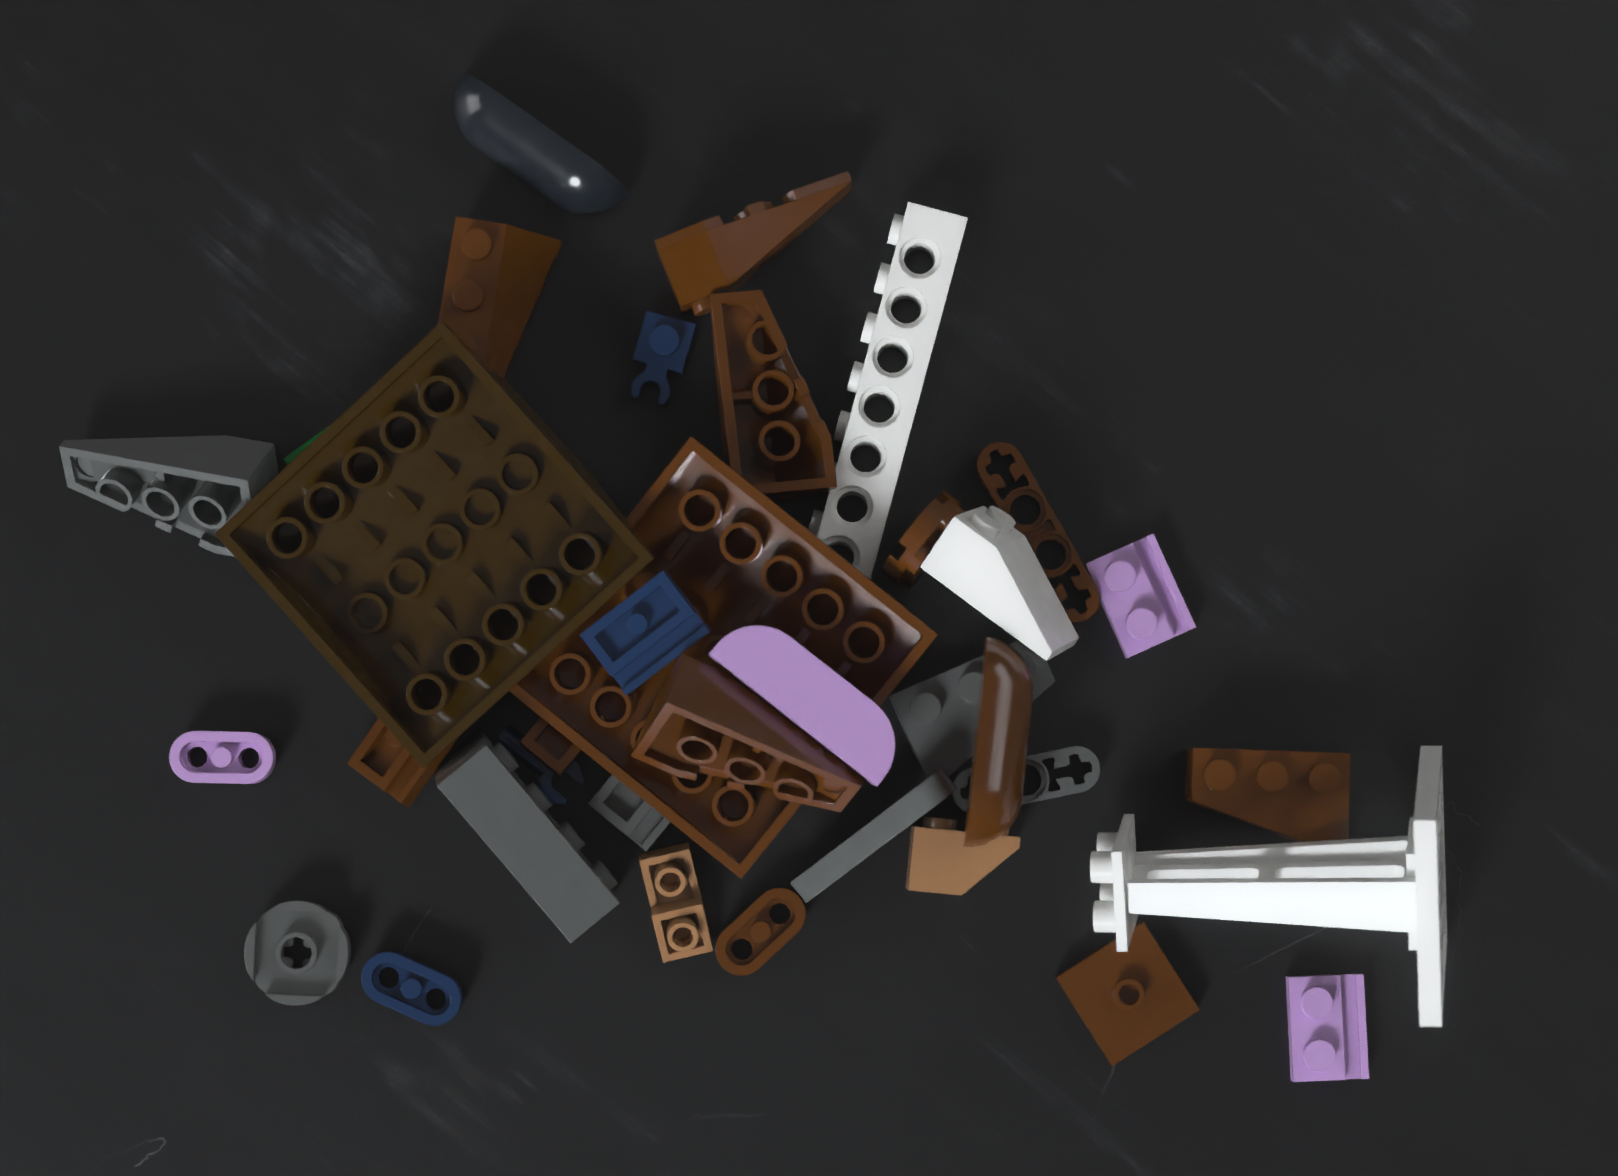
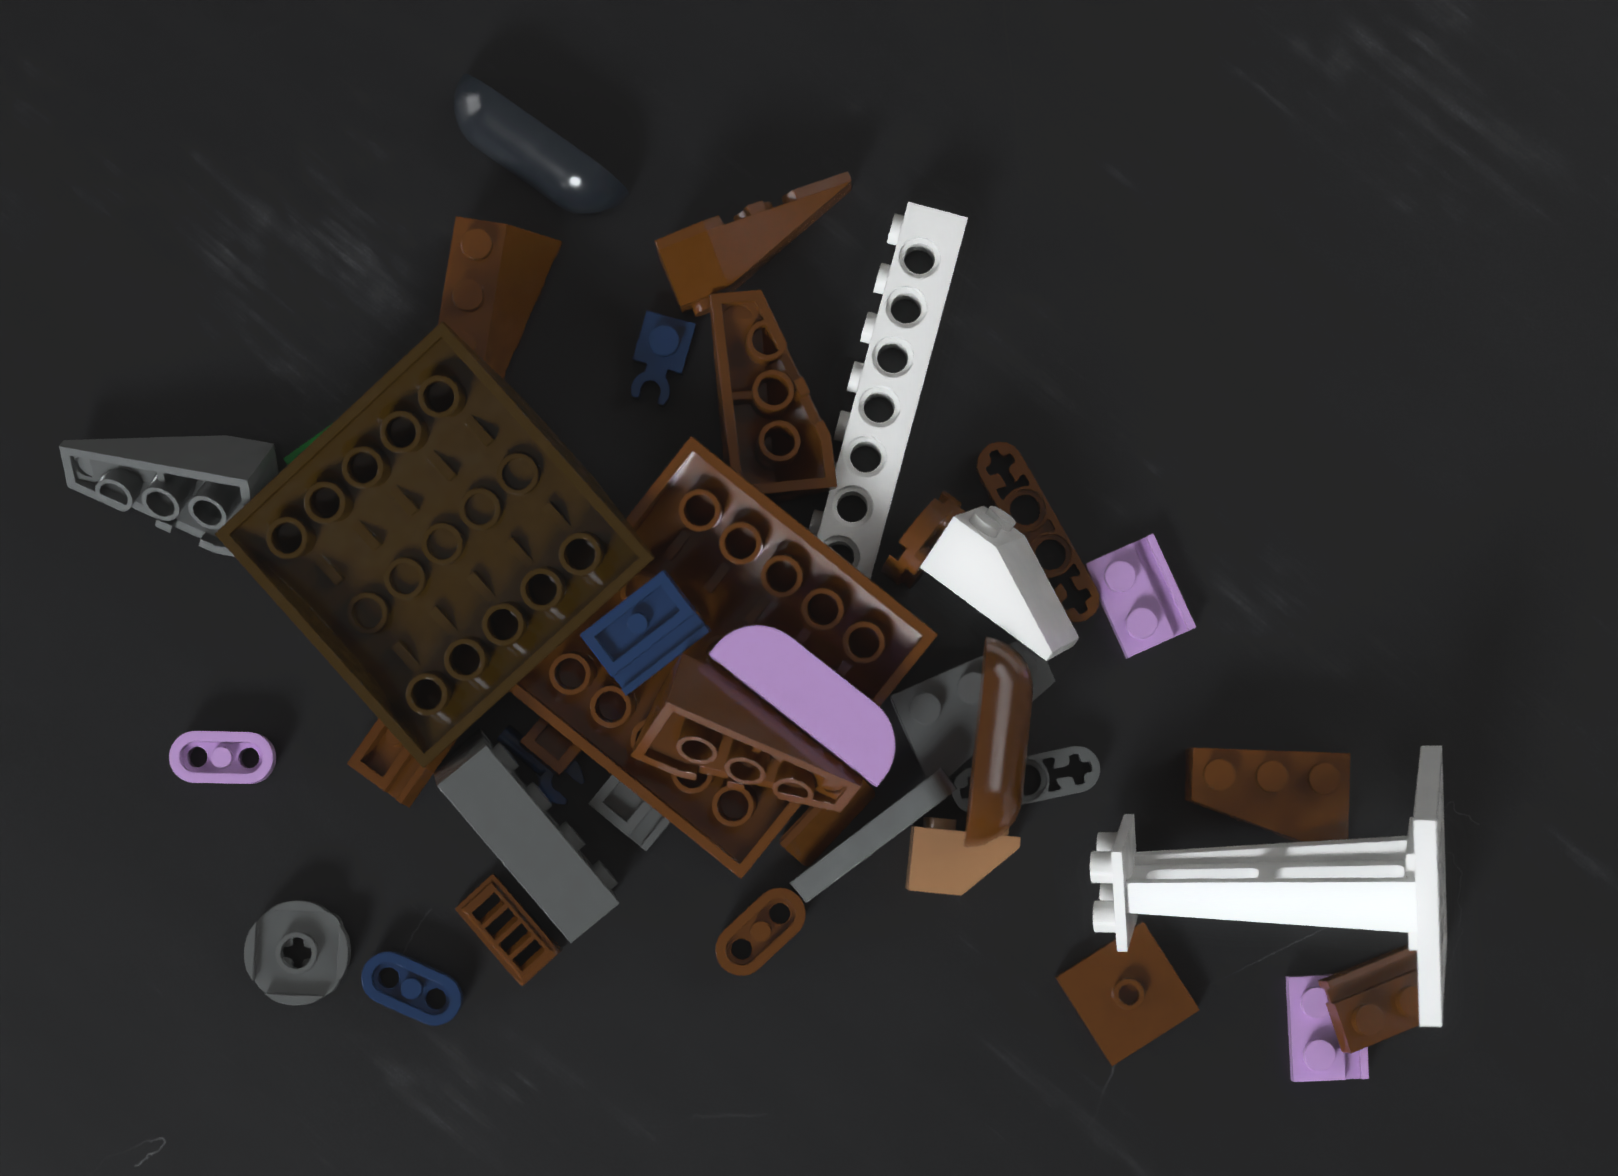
(537, 961): none -> reddish brown slope
(675, 902): medium nougat slope -> none
(820, 827): none -> reddish brown slope
(1374, 999): none -> reddish brown plate

